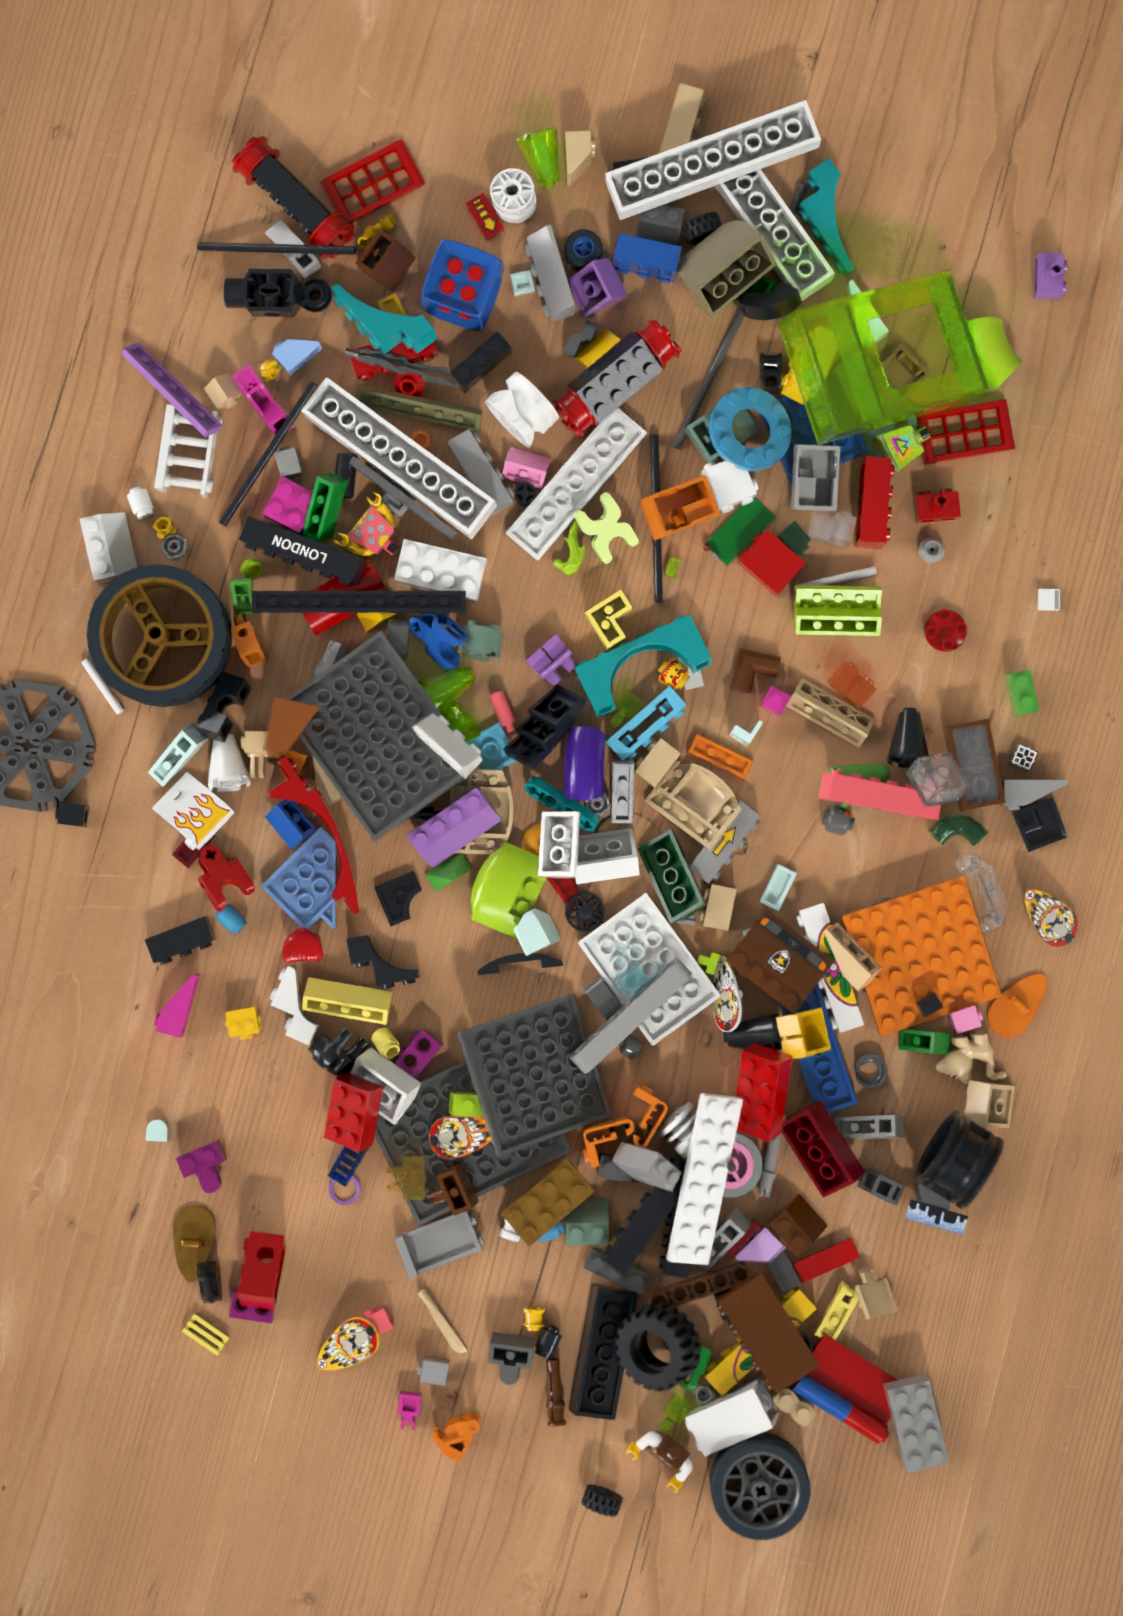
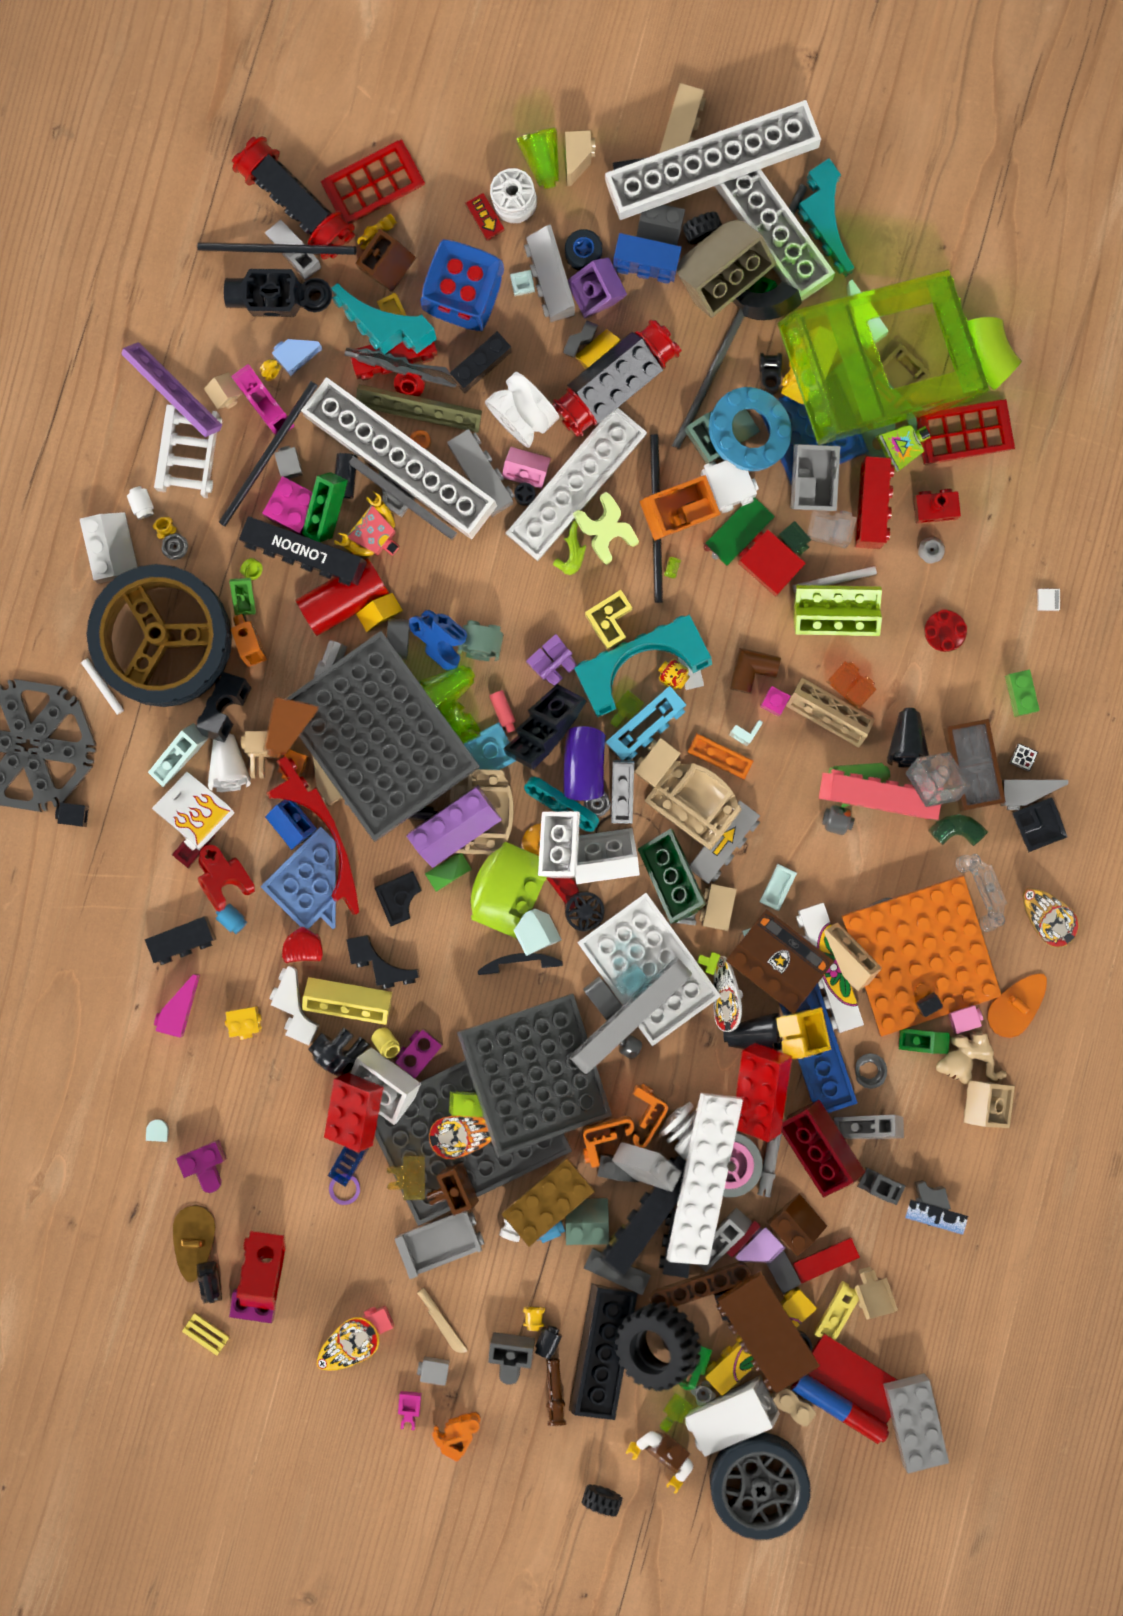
(358, 601): black plate -> none
(440, 569): white brick -> none
(448, 744): white slope -> none
(958, 1160): black wheel -> none
(1049, 276): medium lavender brick -> none

